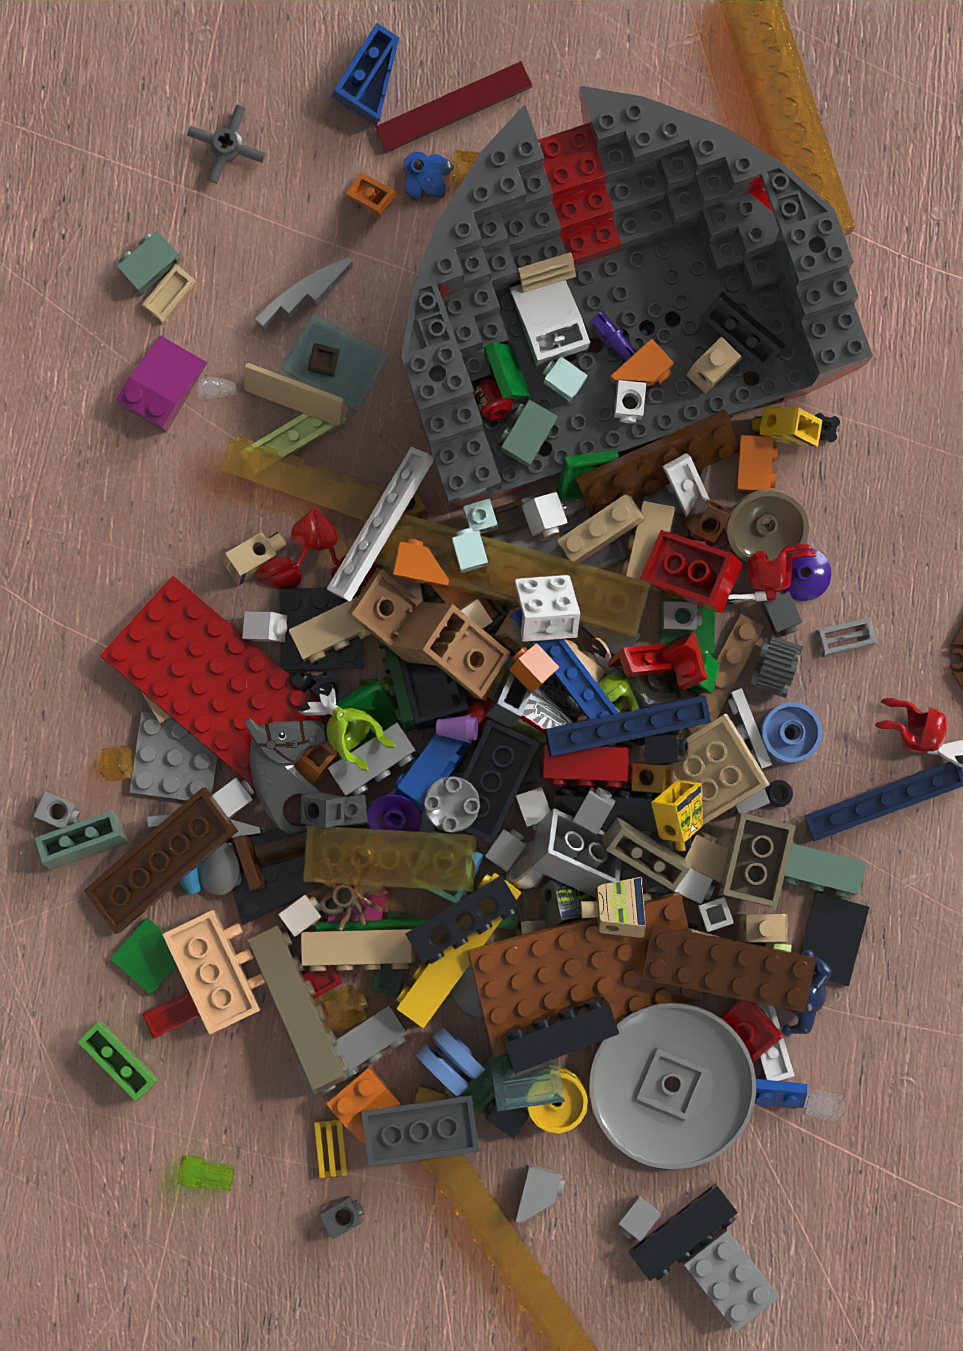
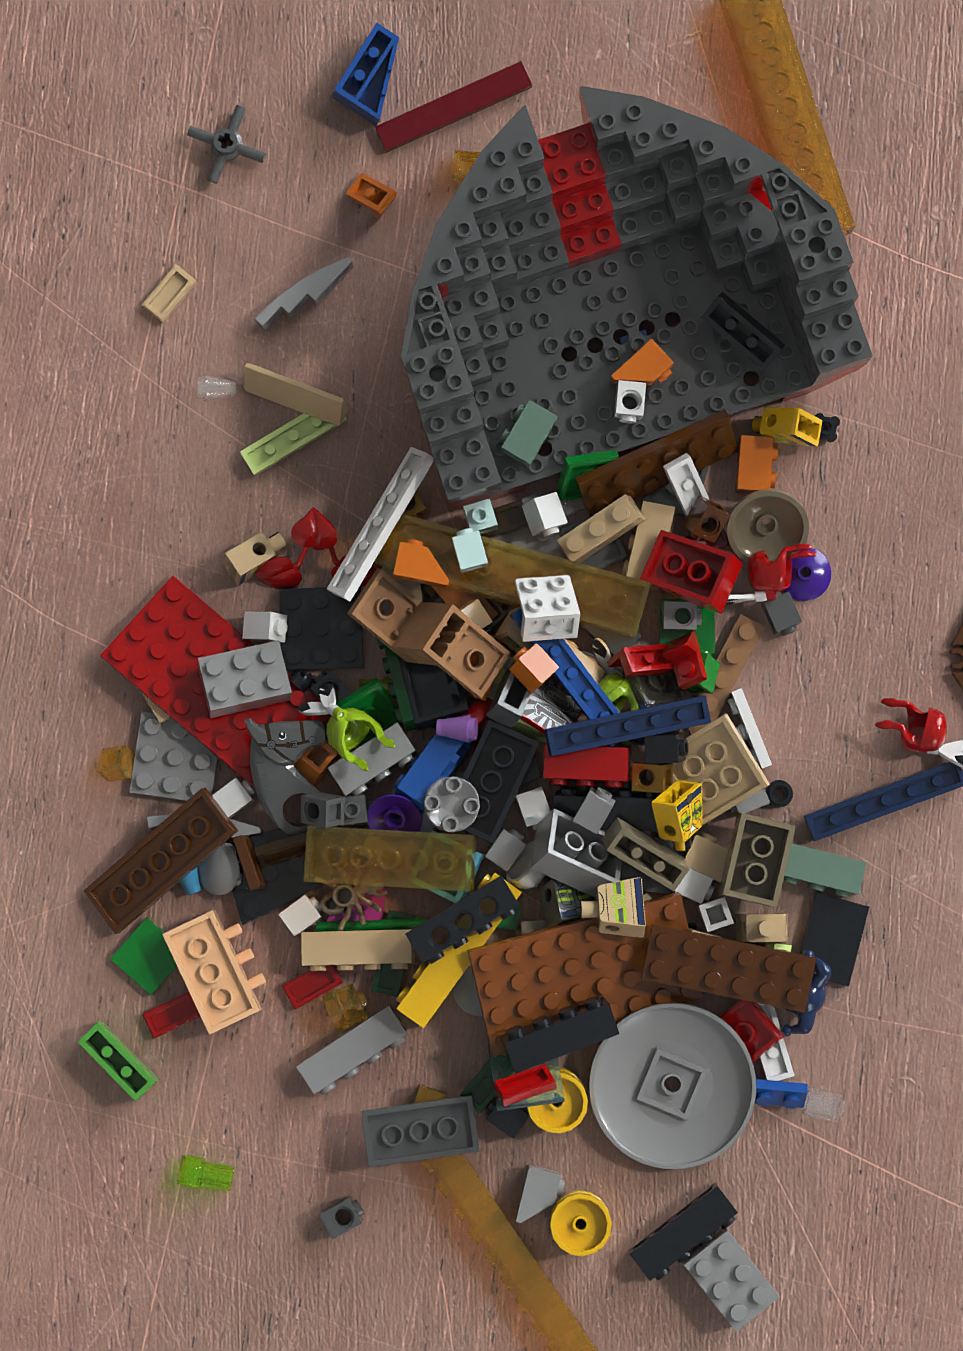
(46, 806): light grey brick -> none
(81, 840): sand green brick -> none
(148, 262): sand green brick -> none
(161, 383): magenta slope -> none
(244, 679): none -> light grey brick
(298, 1009): dark tan brick -> none
(300, 480): clear yellow brick -> none
(323, 359): dark brown tile -> none
(326, 632): tan brick -> none
(332, 1172): yellow tile -> none
(356, 365): clear light blue piece -> none
(362, 1093): orange slope -> none
(429, 178): blue plate -> none
(449, 1062): medium blue wheel -> none
(490, 401): red head -> none
(507, 371): green tile -> none
(524, 1085): none -> red tile
(547, 272): tan tile -> none
(550, 321): white slope -> none
(564, 378): light aqua brick -> none
(575, 1206): none -> yellow wheel
(613, 336): dark purple pin -> none
(638, 1219): light grey brick -> none
(713, 365): tan torso -> none
(777, 666): dark grey brick -> none
(806, 732): medium blue wheel -> none
(869, 631): light grey tile -> none

